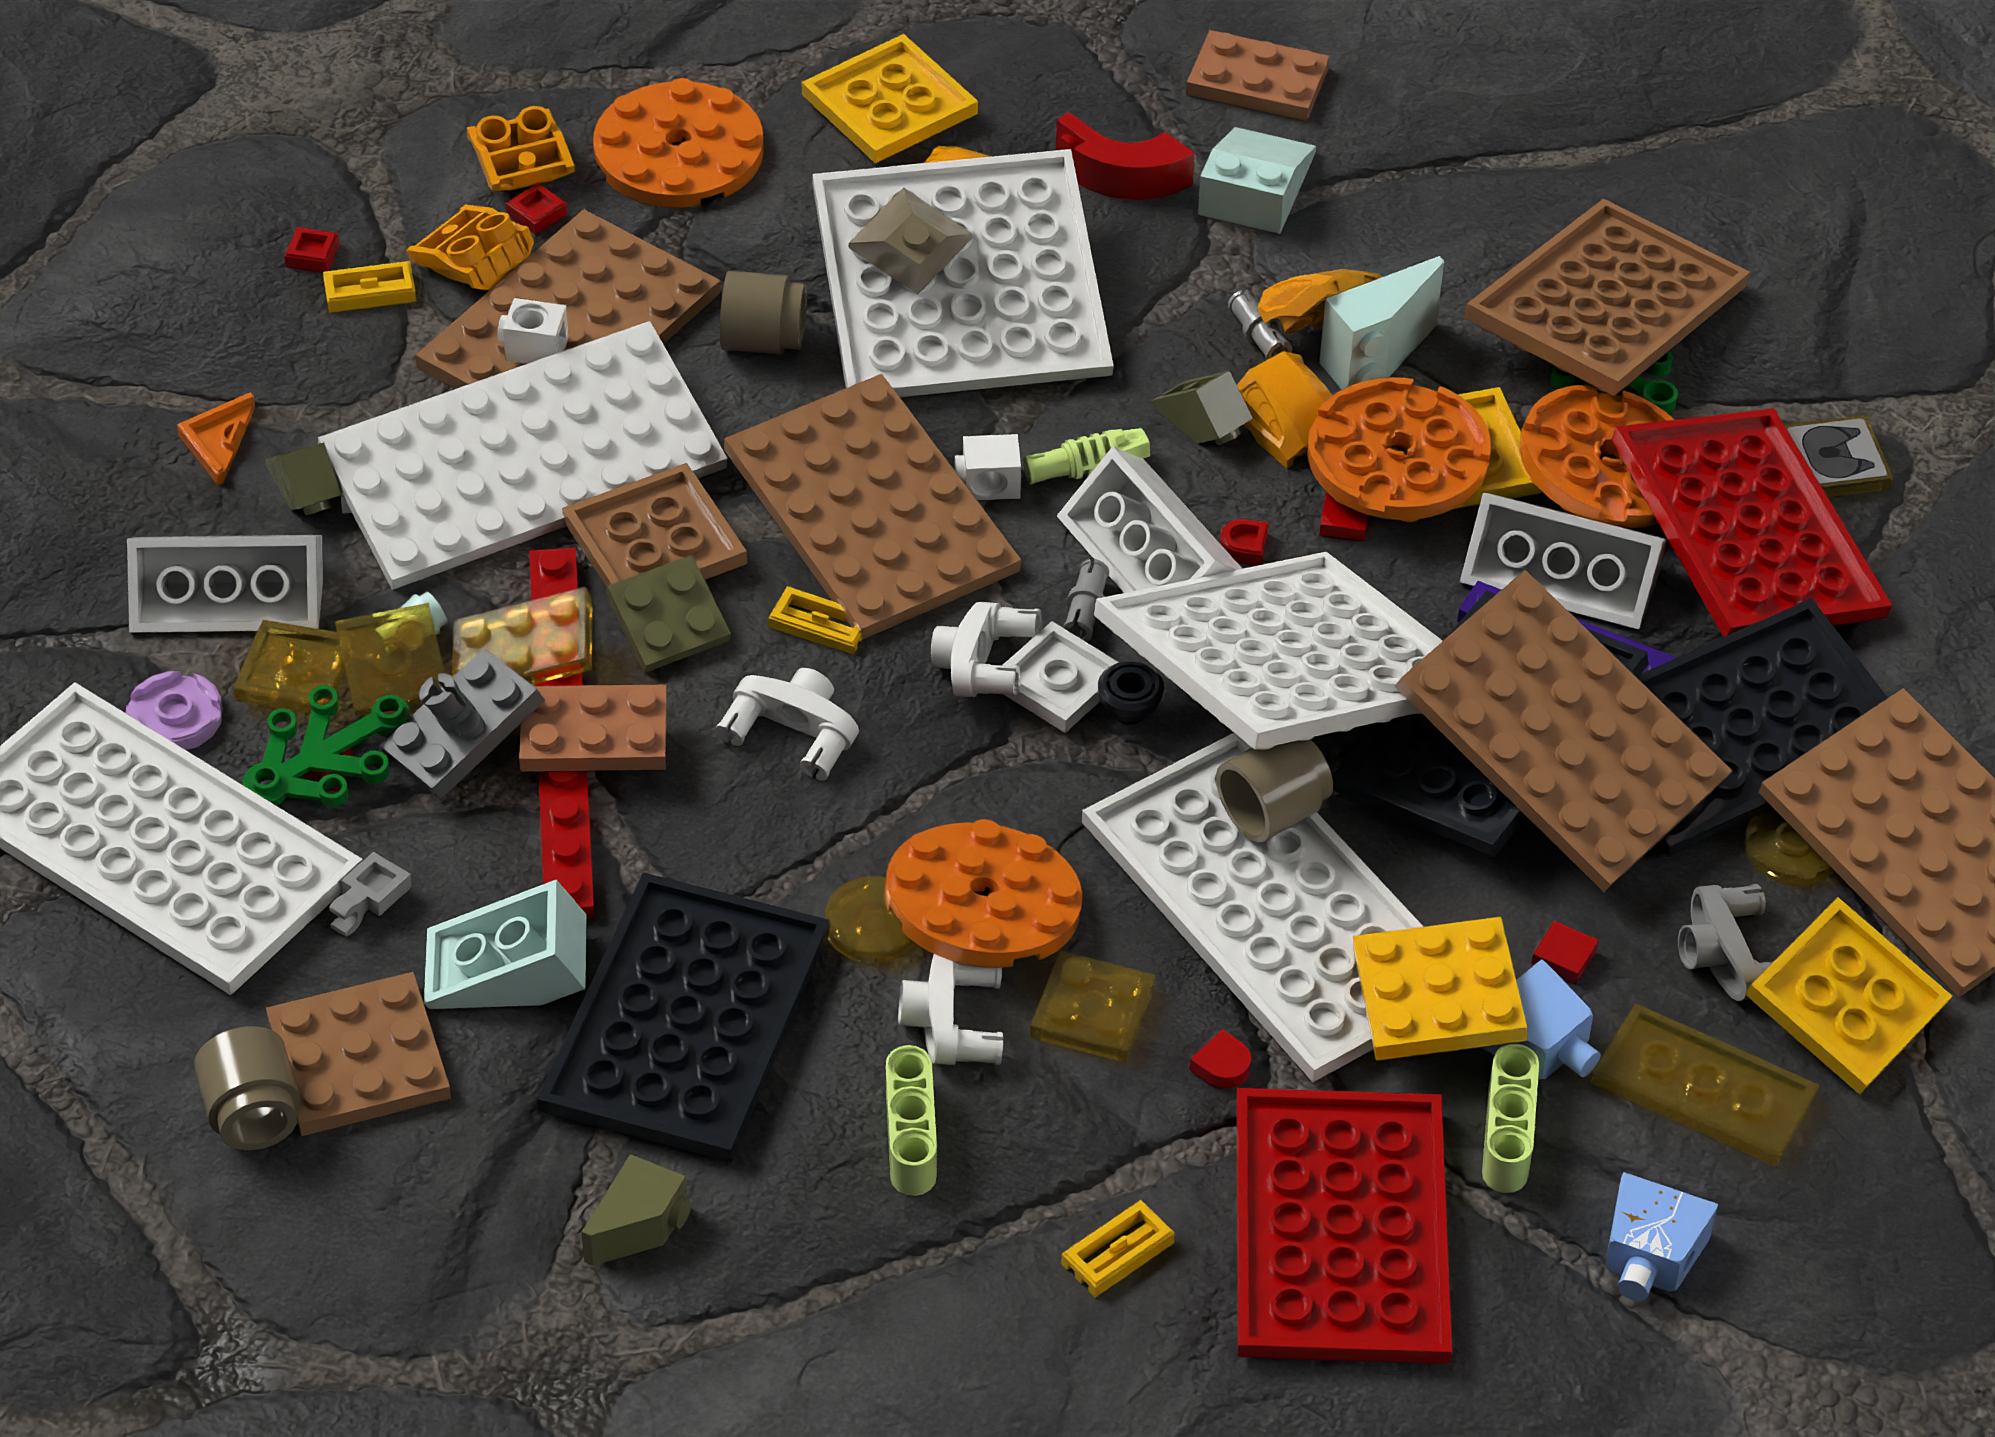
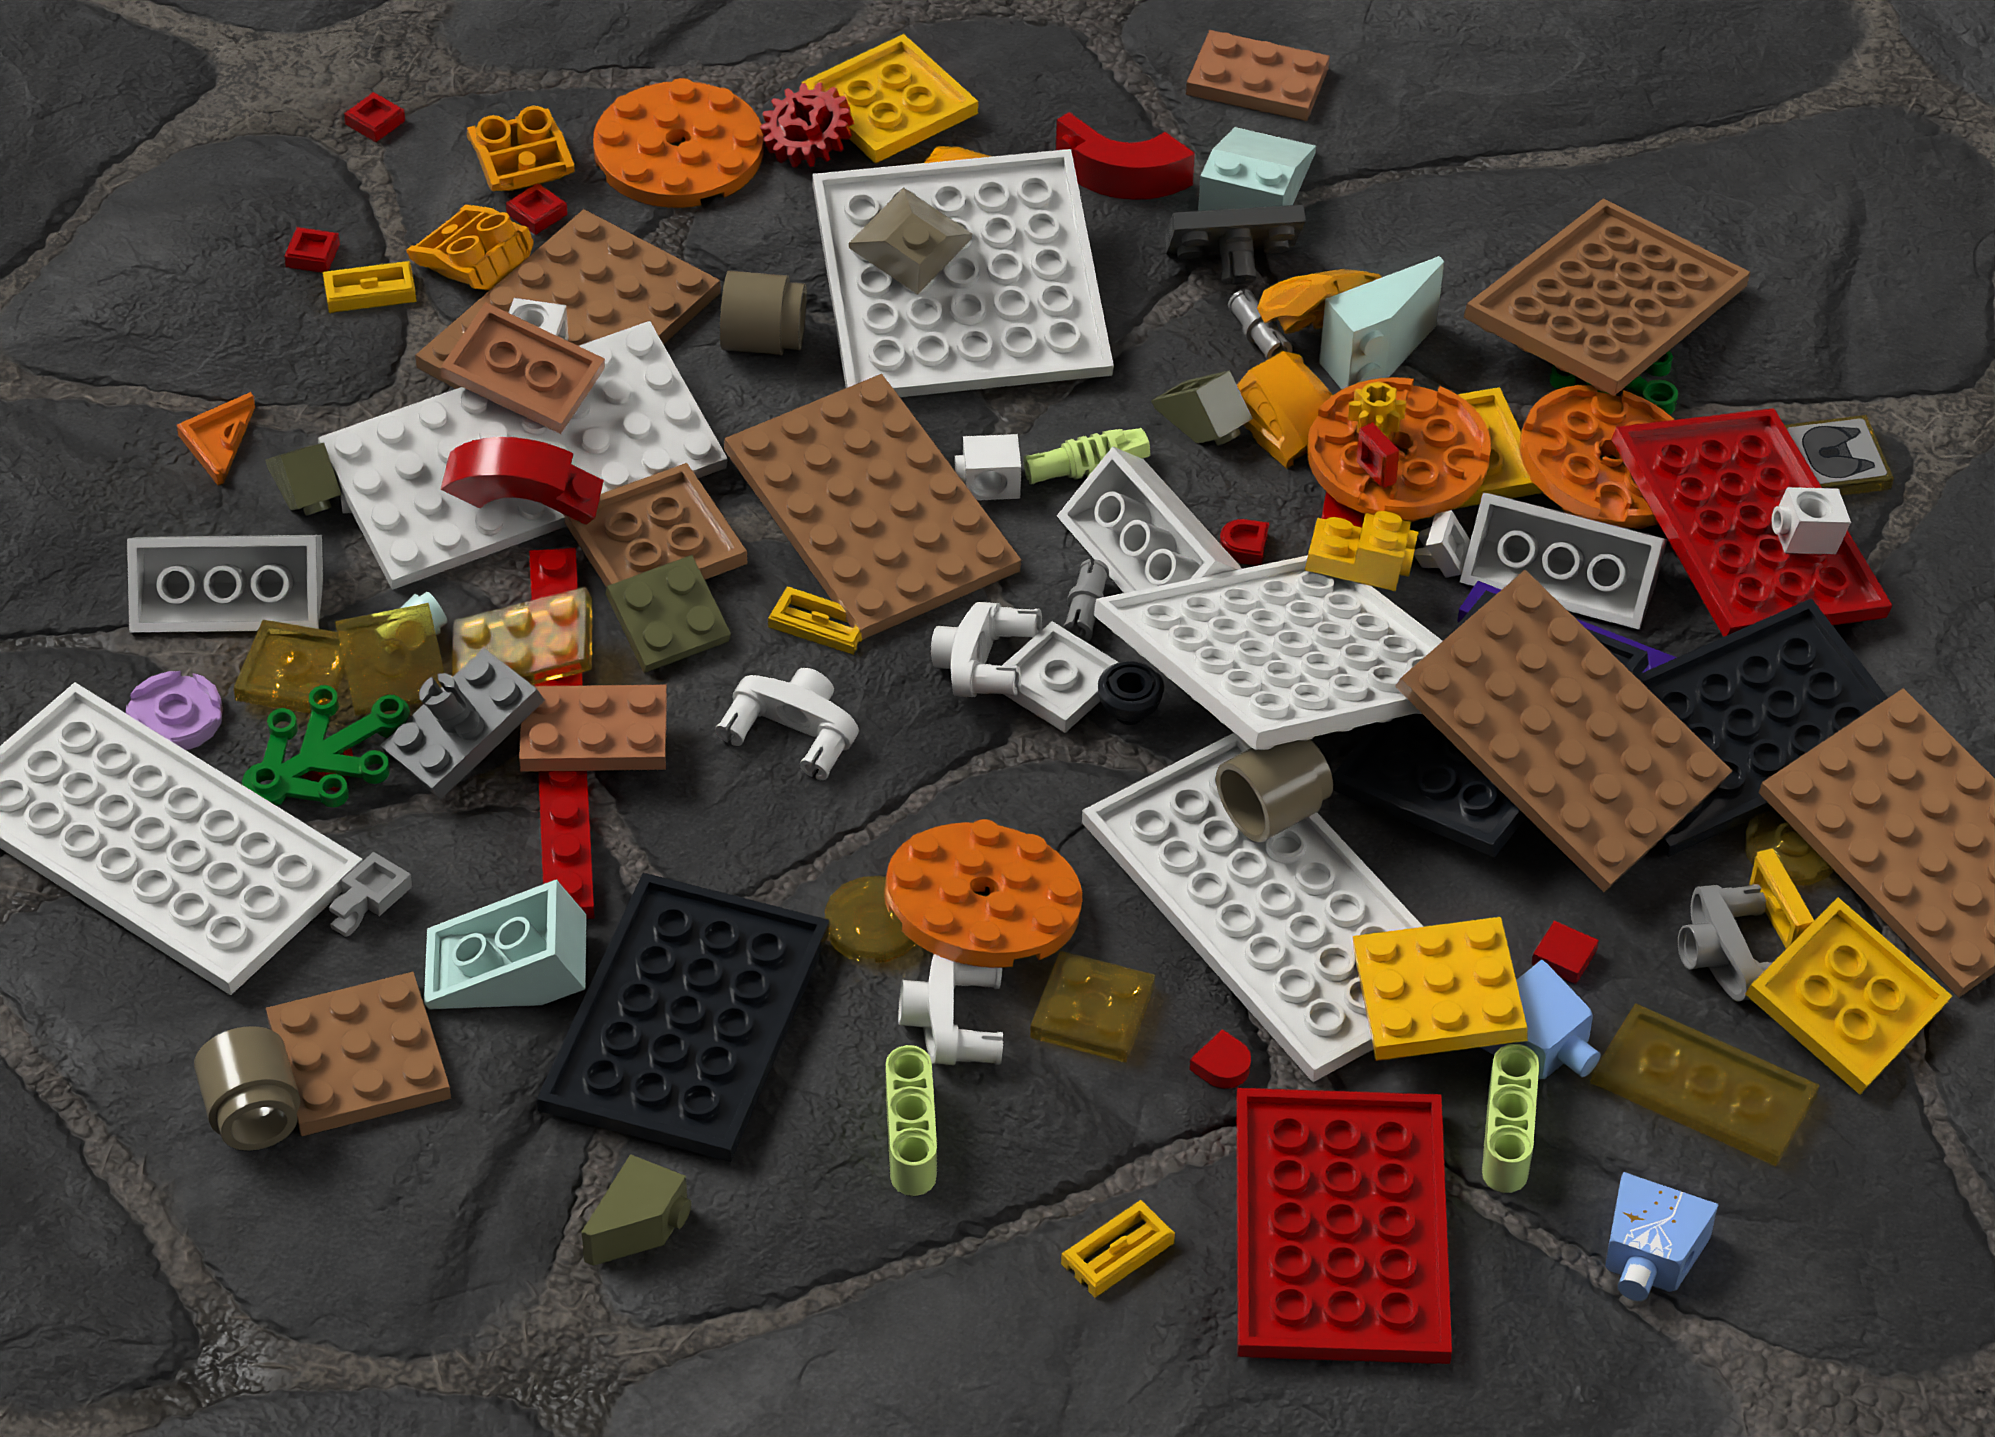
(374, 117): none -> red tile
(522, 367): none -> nougat plate
(524, 470): none -> red arch
(807, 124): none -> red gear
(1235, 236): none -> dark grey plate
(1365, 554): none -> yellow plate
(1377, 405): none -> yellow gear
(1377, 455): none -> red tile
(1444, 545): none -> white tile
(1783, 902): none -> yellow tile
(1811, 520): none -> white brick

